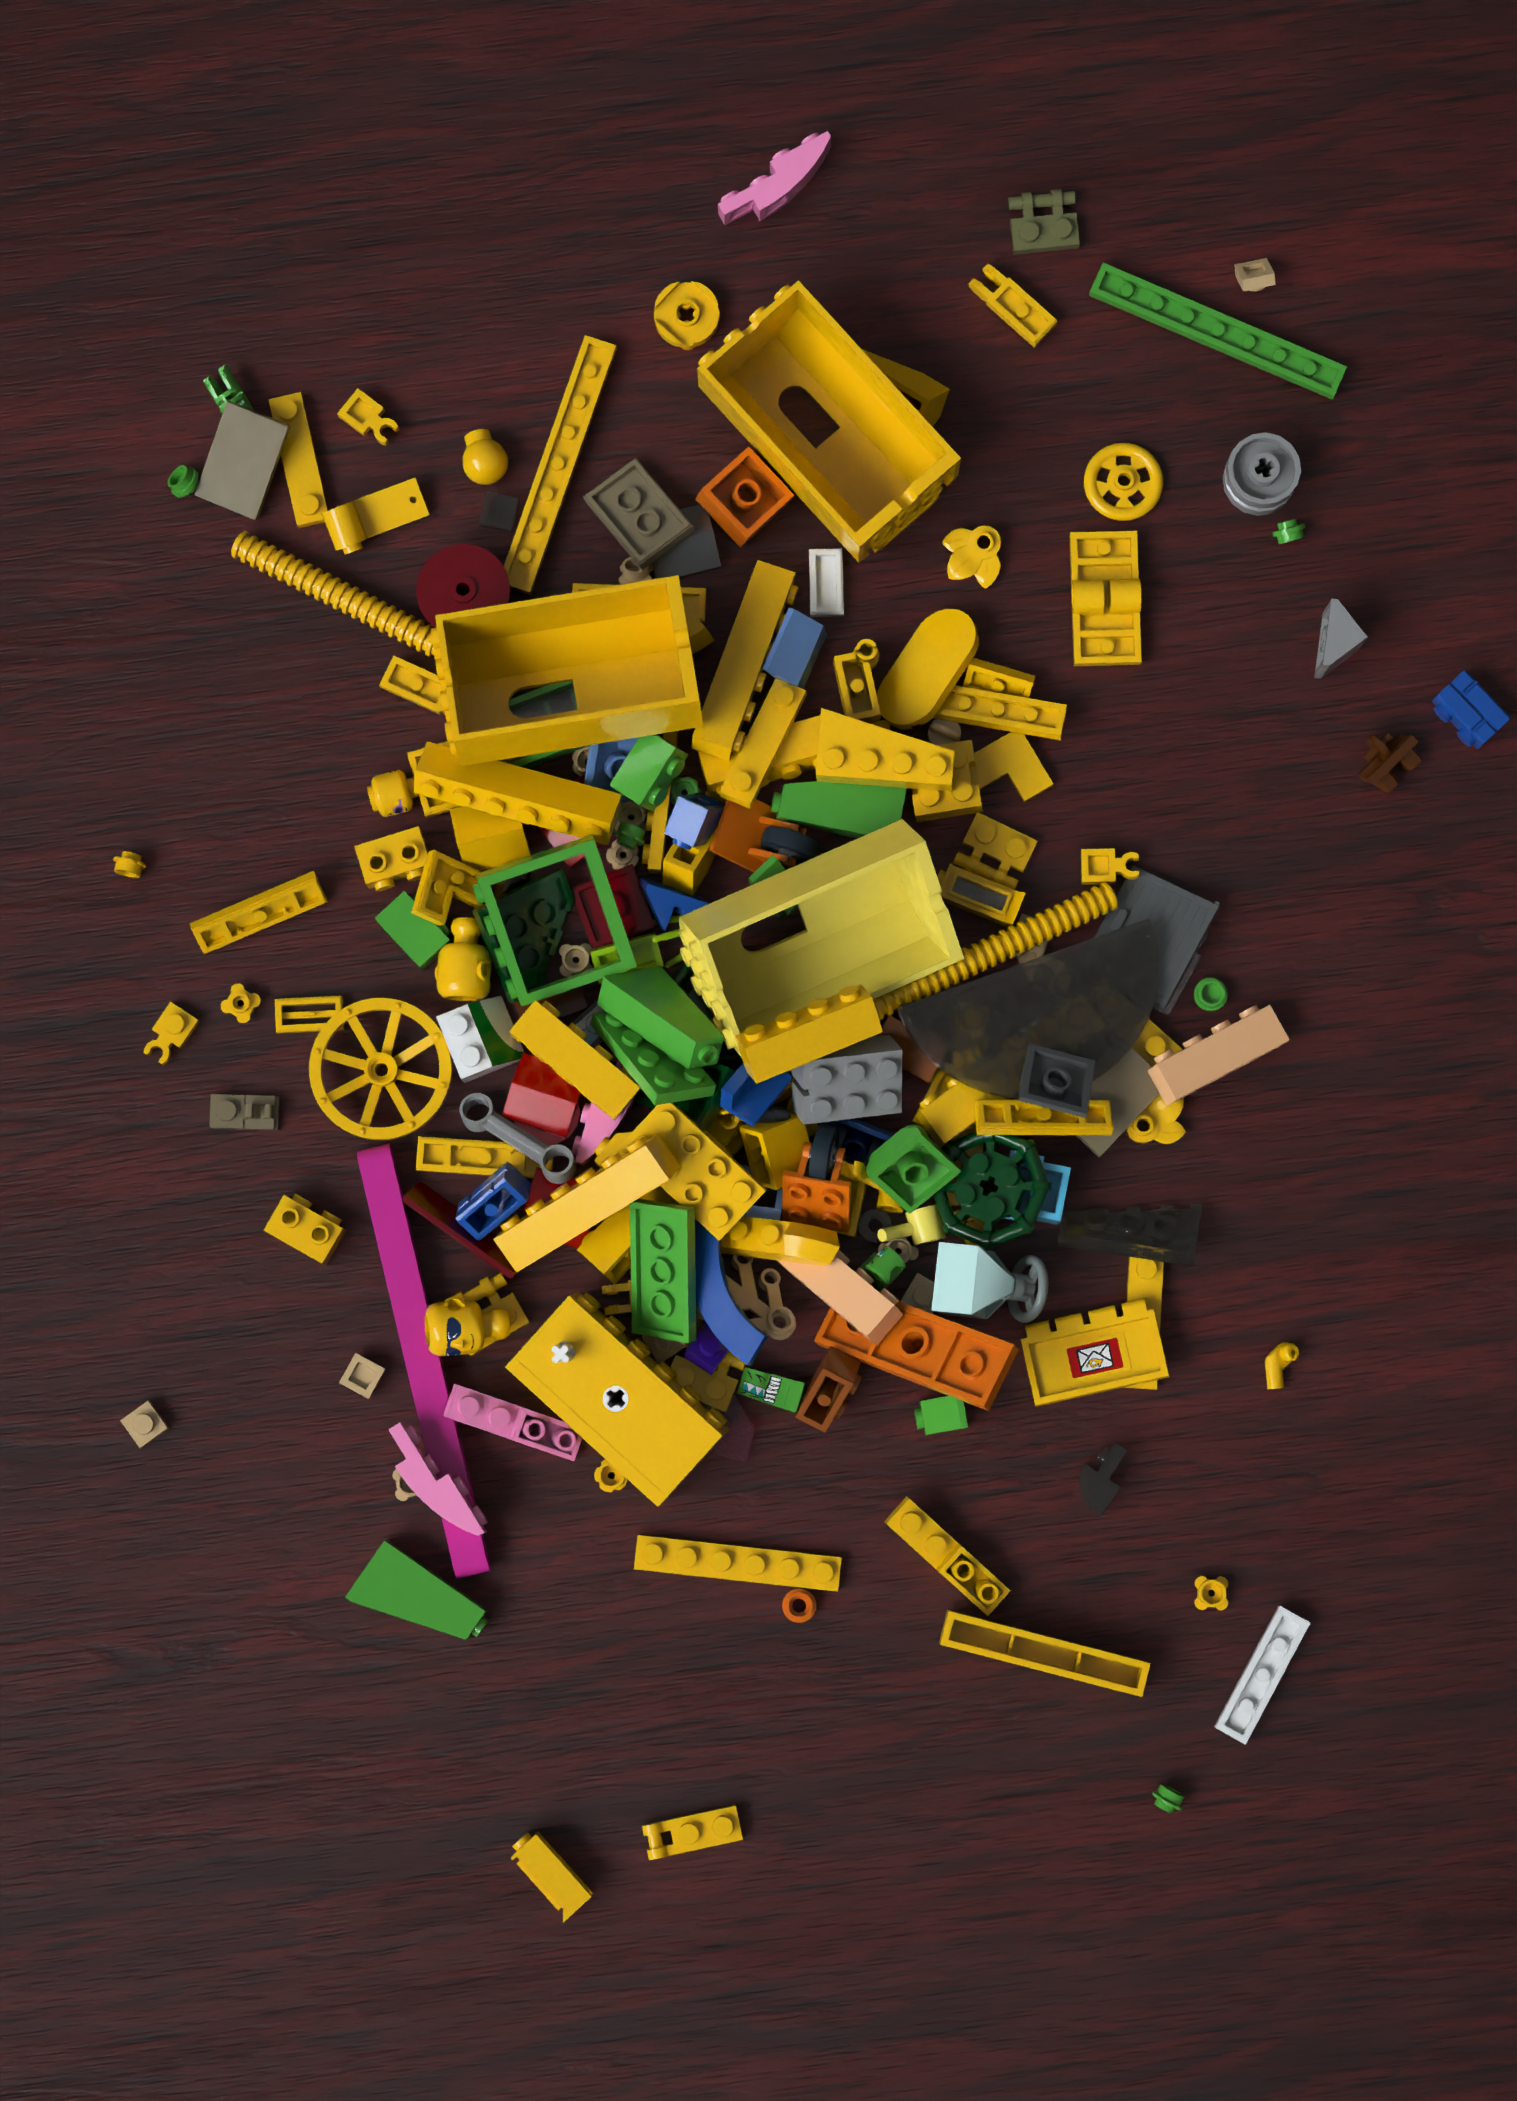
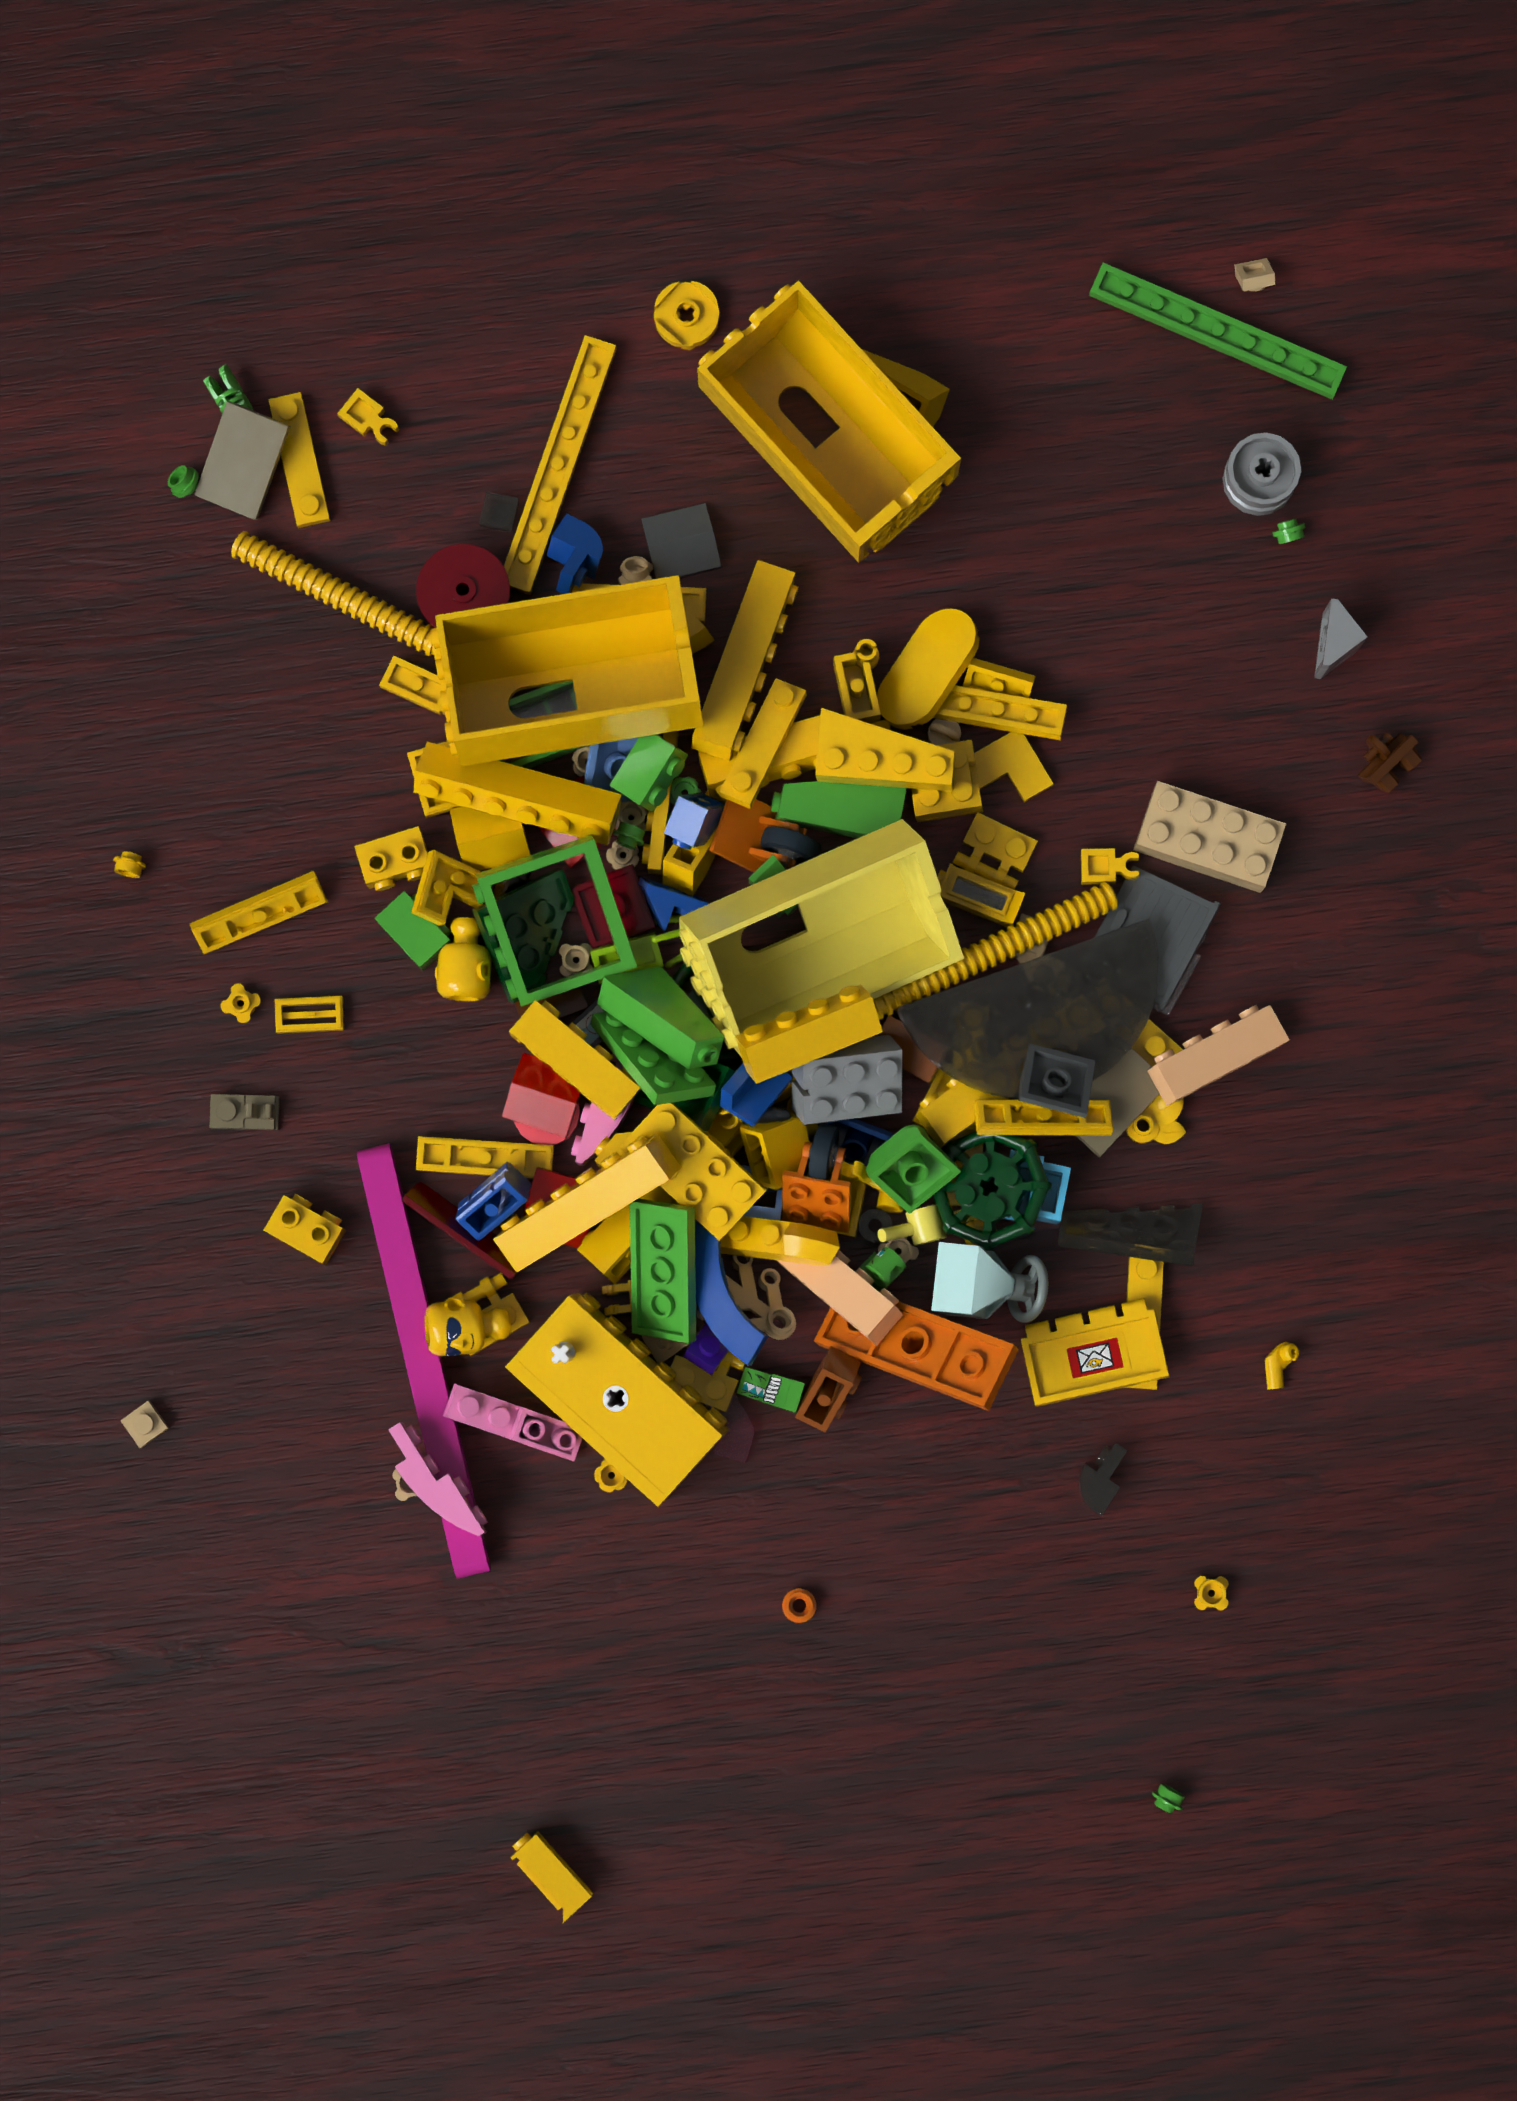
(173, 1028): yellow plate -> none
(362, 1376): tan plate -> none
(369, 1066): yellow wheel -> none
(374, 514): yellow door -> none
(391, 793): yellow head -> none
(413, 1592): bright green slope -> none
(480, 1038): white slope -> none
(484, 458): yellow piece -> none
(517, 1138): light grey piece -> none
(578, 549): none -> blue brick
(638, 513): dark tan tile -> none
(693, 1832): yellow plate -> none
(737, 1563): yellow plate -> none
(744, 497): orange brick -> none
(789, 175): bright pink slope -> none
(795, 649): medium blue slope -> none
(826, 582): white tile -> none
(920, 1293): tan plate -> none
(941, 1415): bright green slope -> none
(947, 1556): yellow slope -> none
(970, 558): yellow plate -> none
(1015, 306): yellow hinge -> none
(1043, 232): olive plate -> none
(1044, 1653): yellow brick -> none
(1105, 598): yellow plate -> none
(1124, 509): yellow plate -> none
(1209, 837): none -> tan brick
(1210, 994): bright green plate -> none
(1262, 1674): white plate -> none
(1470, 710): blue brick -> none

